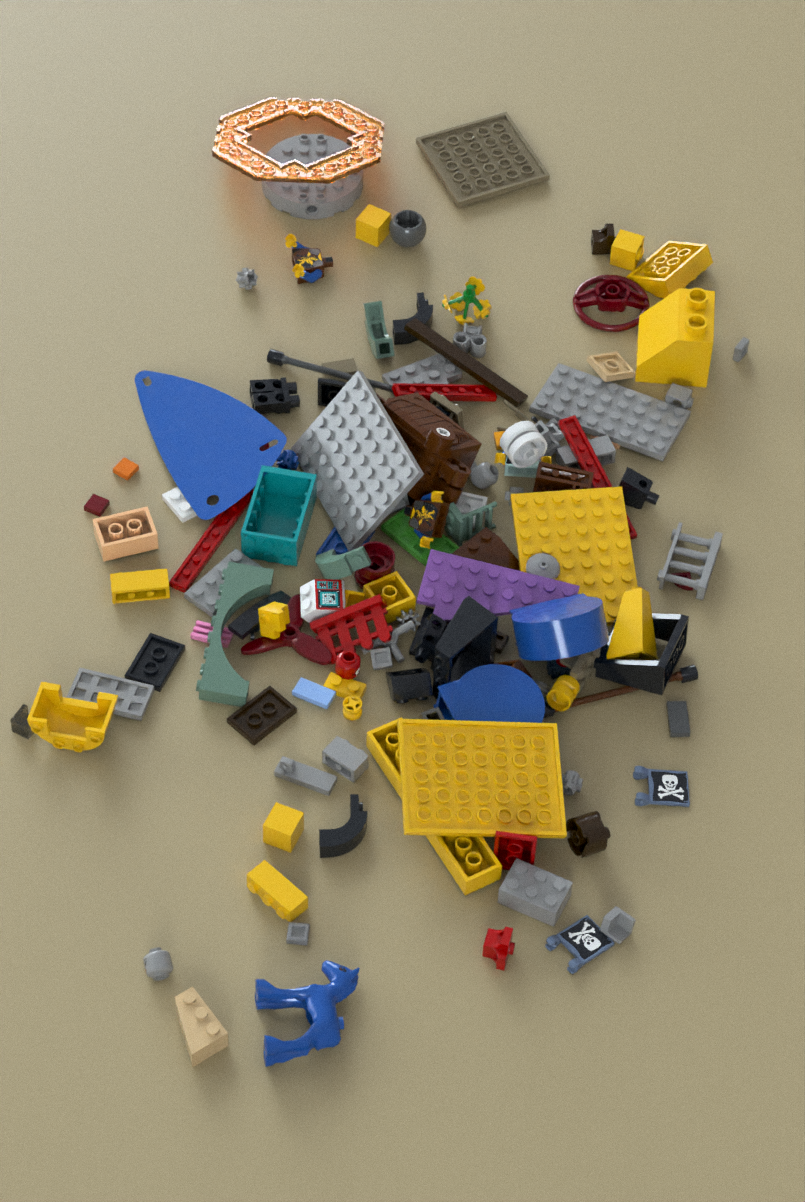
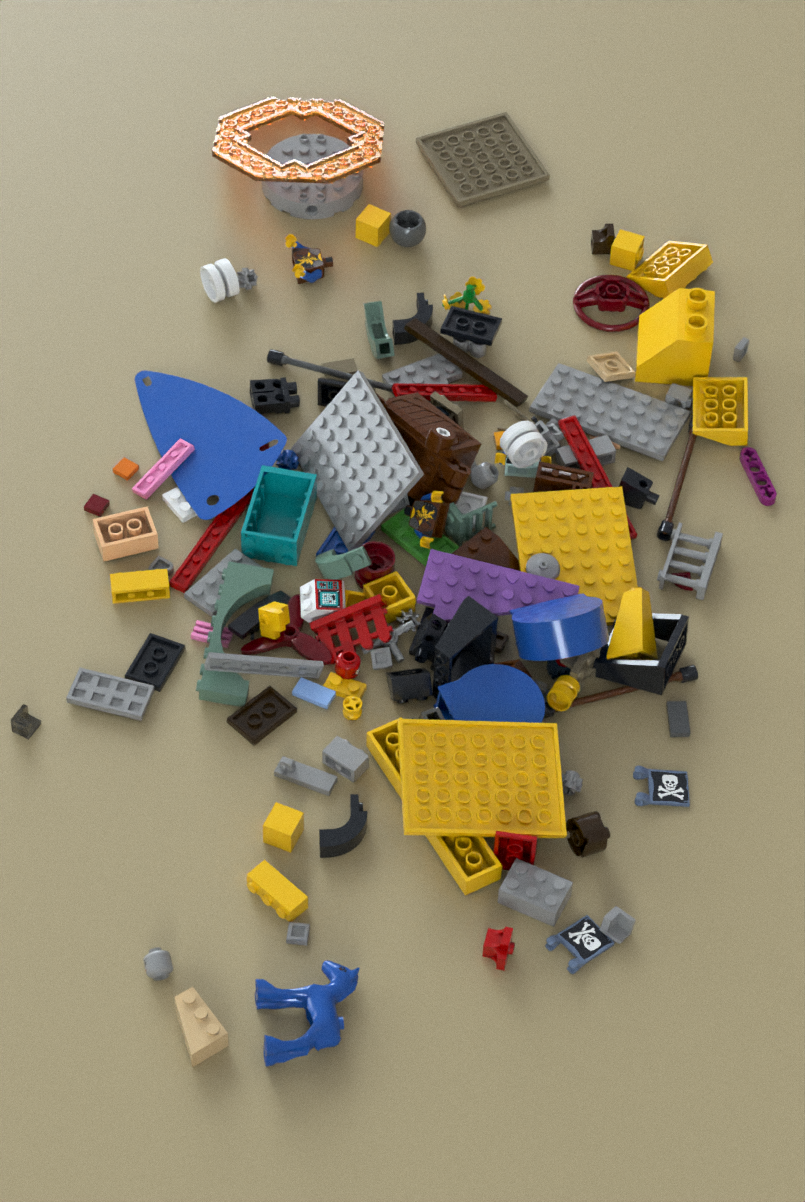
(70, 721): yellow cylinder -> none
(161, 563): none -> light grey tile
(163, 469): none -> bright pink tile
(219, 280): none -> white wheel
(263, 665): none -> light grey tile
(471, 326): none -> black plate
(665, 529): none -> reddish brown hose
(721, 409): none -> yellow slope
(758, 476): none -> magenta beam

